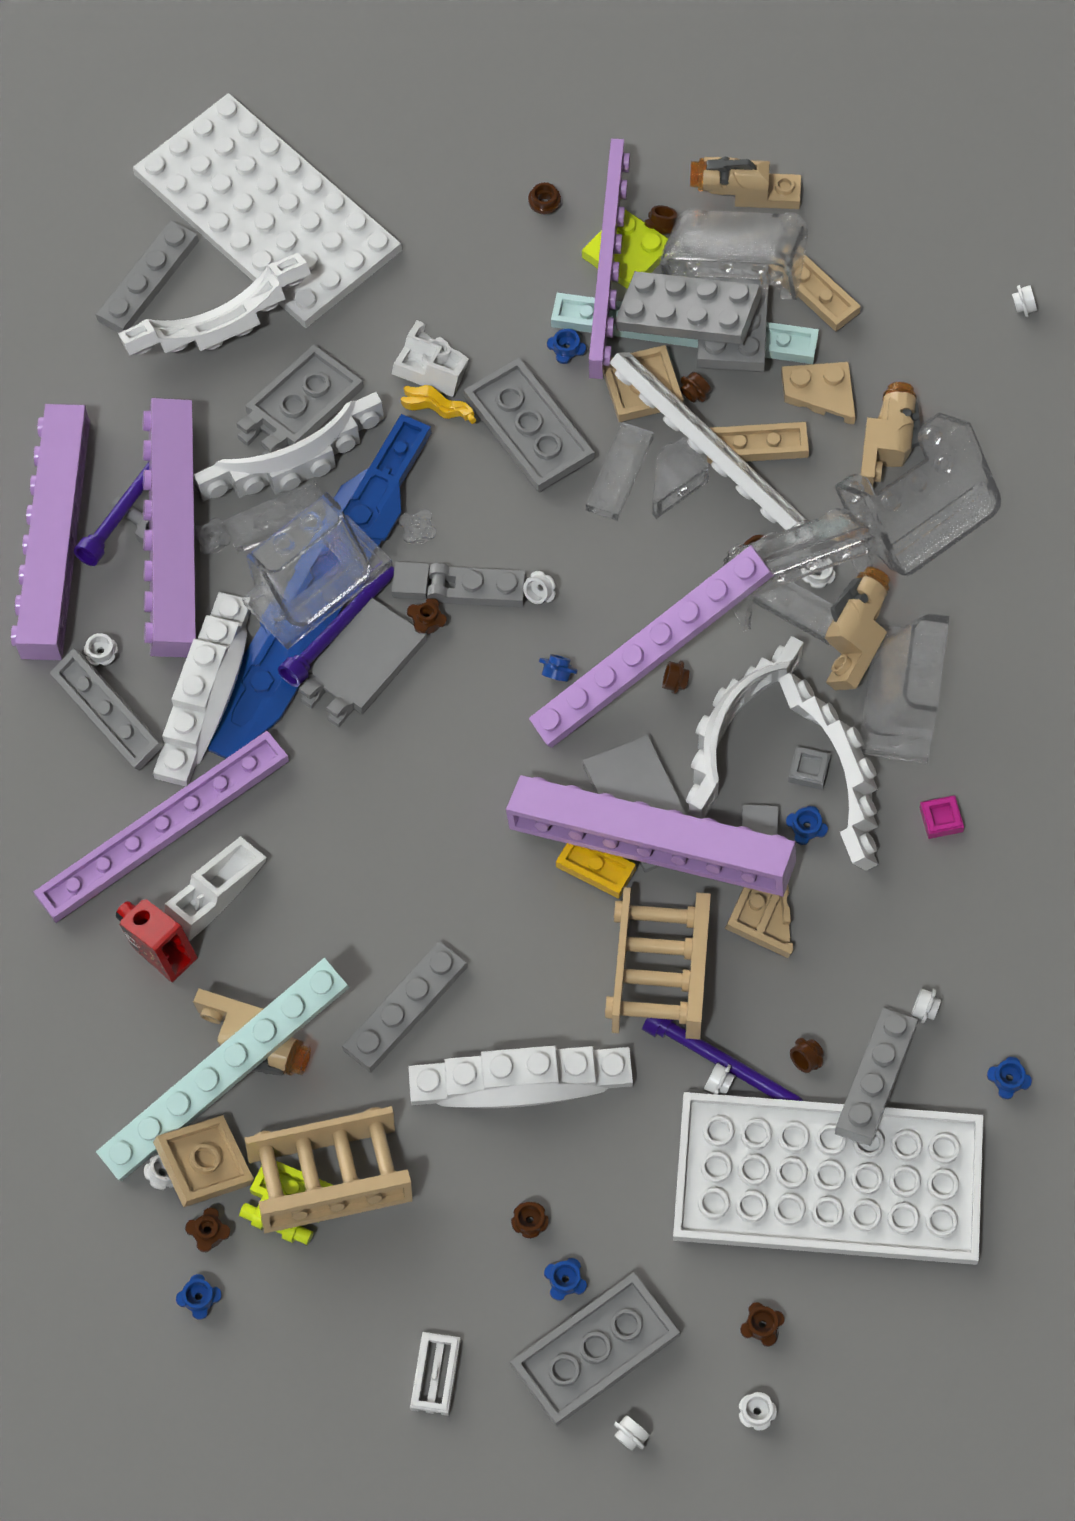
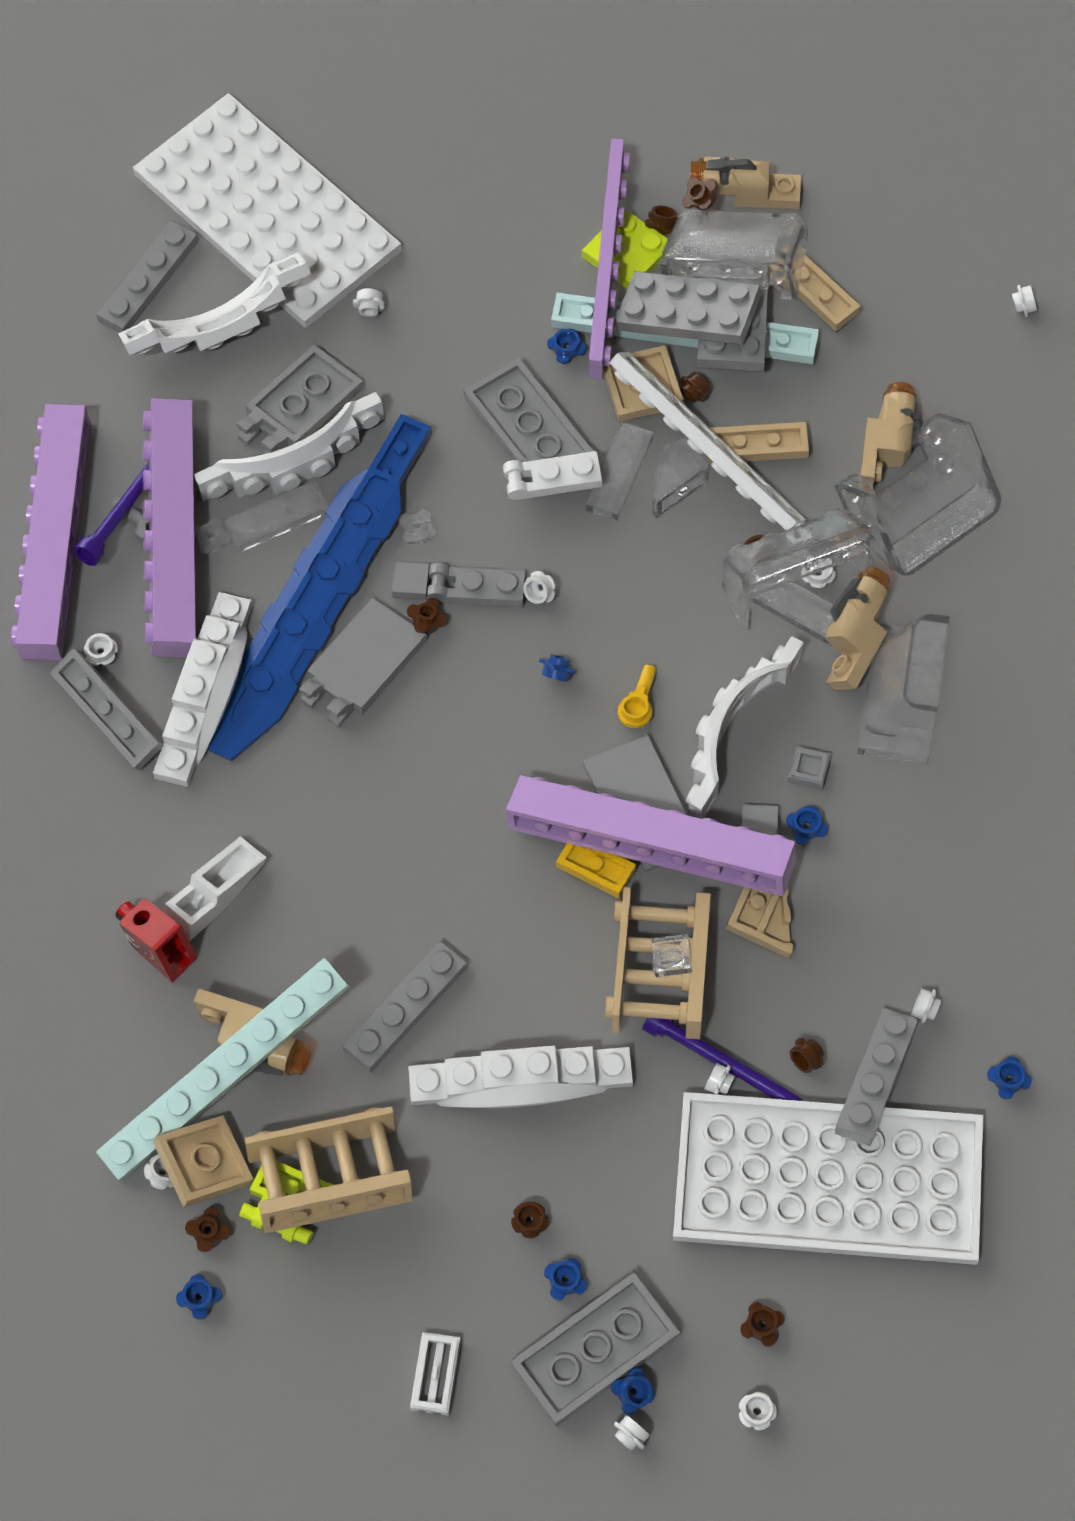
(161, 826): lavender plate -> none
(295, 669): dark purple piece -> none
(311, 570): clear windscreen -> none
(369, 302): none -> white plate
(428, 397): yellow hair -> none
(430, 361): white slope -> none
(544, 191): reddish brown plate -> none
(552, 475): none -> white plate
(635, 708): none -> yellow plate
(643, 1395): none -> blue plate
(651, 646): lavender plate -> none
(671, 955): none -> clear plate
(675, 677): reddish brown plate -> none
(705, 199): none -> reddish brown plate
(820, 388): tan wing -> none
(857, 768): white piece -> none
(941, 817): dark pink tile -> none

